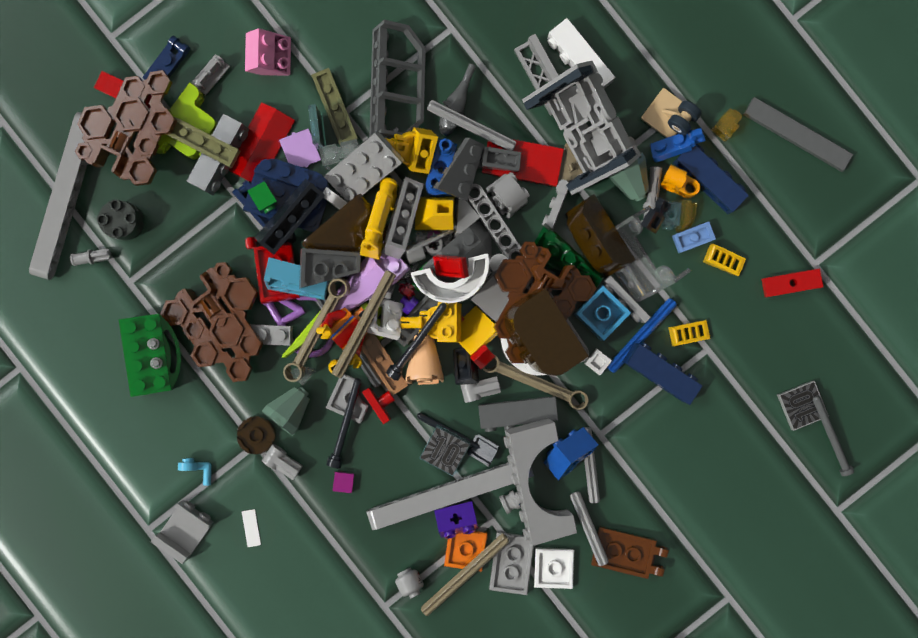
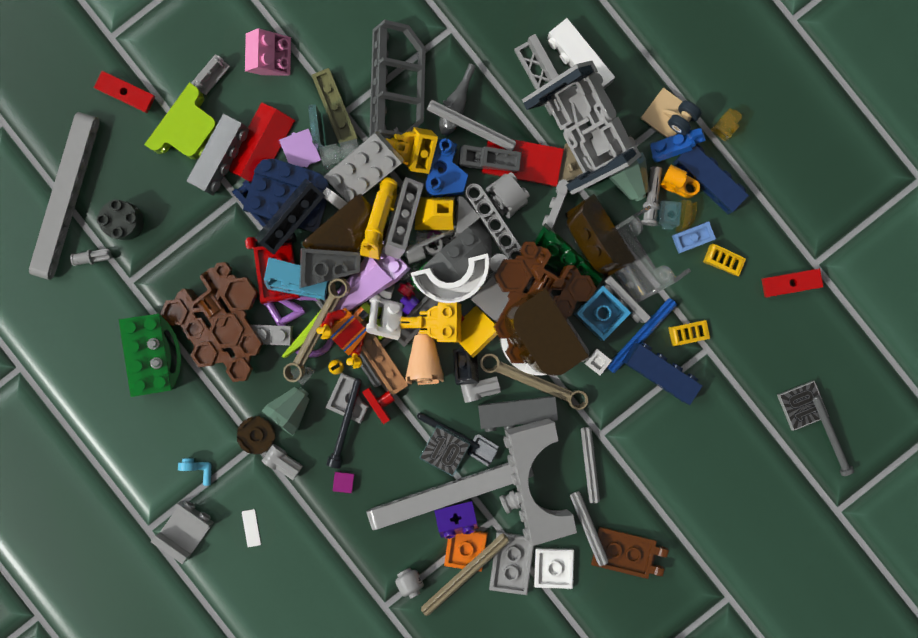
(131, 116): reddish brown piece -> none
(167, 60): dark blue plate -> none
(205, 143): olive plate -> none
(263, 198): green brick -> none
(363, 324): dark tan axle -> none
(396, 370): black piece -> none
(451, 266): red tile -> none
(461, 172): dark grey wing -> none
(482, 356): red tile -> none
(569, 452): blue brick -> none
(654, 217): black plate -> none
(798, 134): dark grey tile -> none

